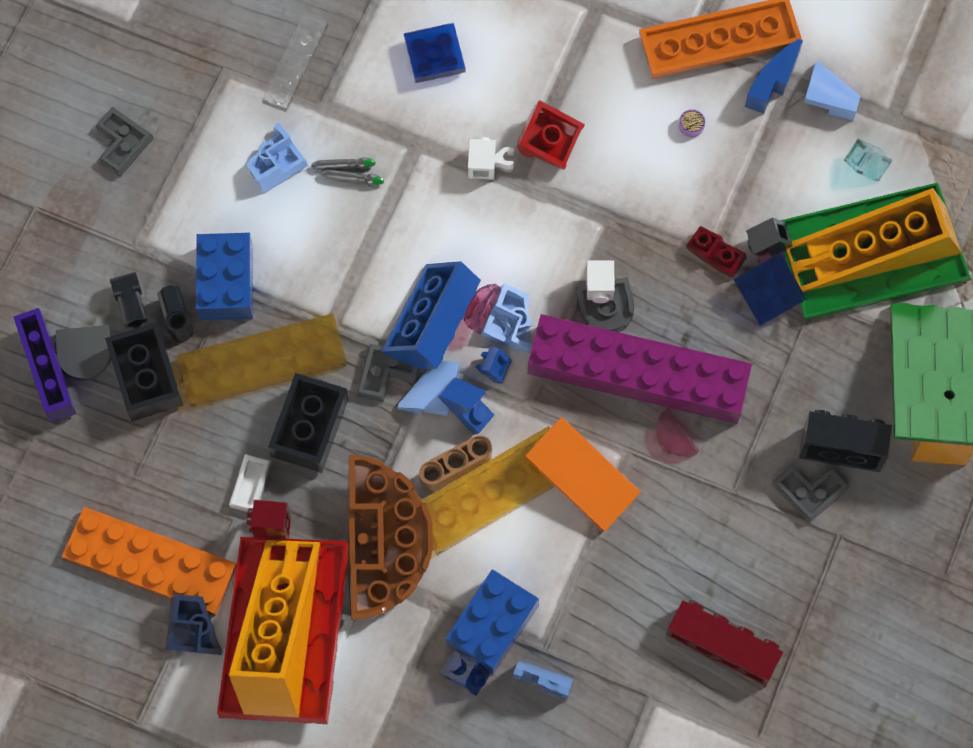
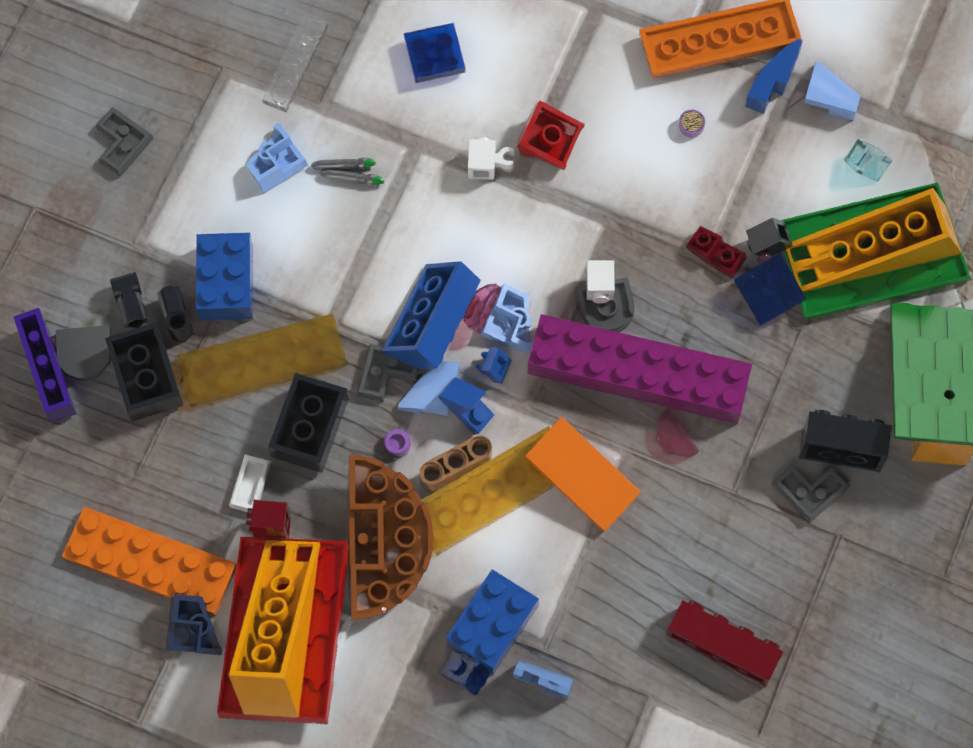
(397, 443): none -> medium lavender tile

